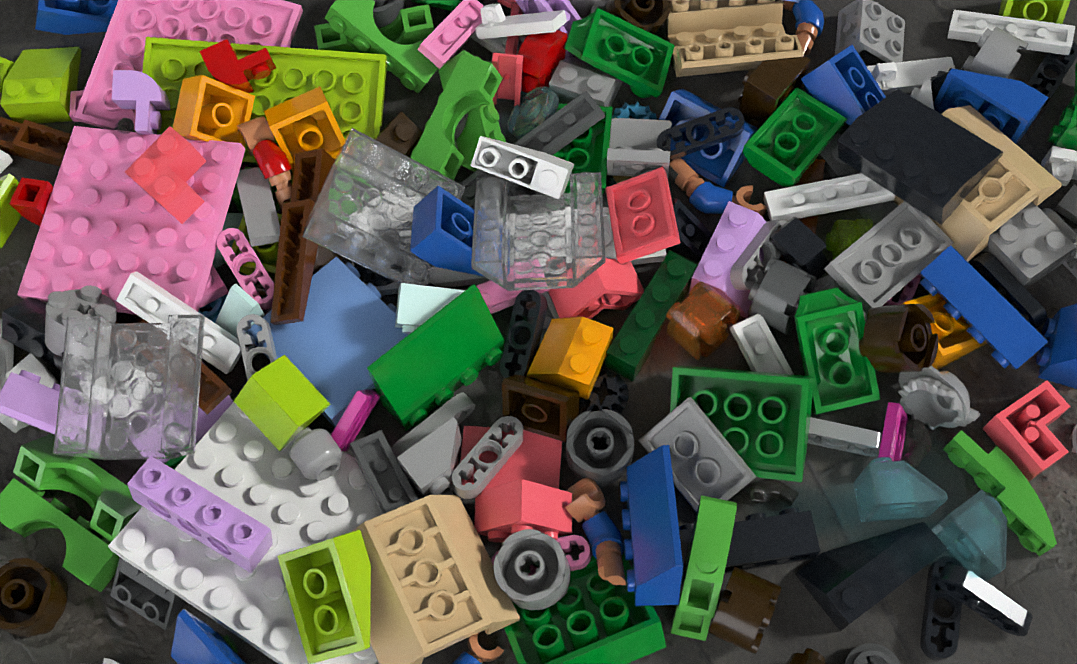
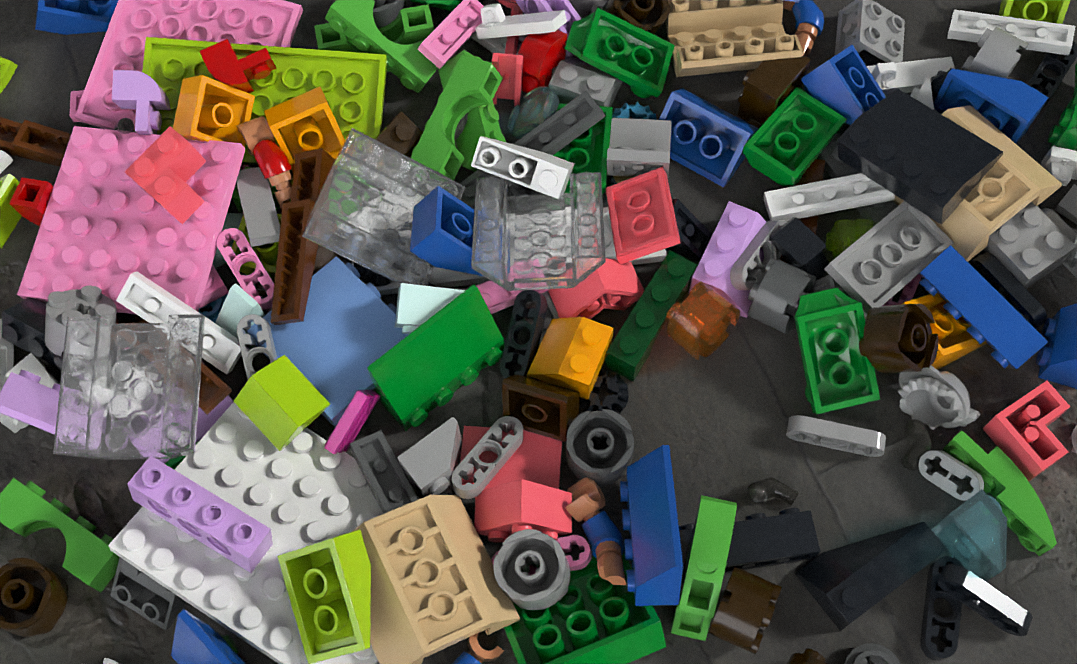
(41, 85): lime slope -> none
(80, 476): bright green arch -> none
(316, 454): light grey head -> none
(458, 407): light grey beam -> none
(688, 127): black beam -> none
(699, 455): light grey tile -> none
(708, 197): piece -> none
(755, 412): green slope -> none
(760, 346): white hinge -> none
(893, 432): dark pink tile -> none
(895, 492): clear light blue slope -> none
(955, 468): none -> light grey beam

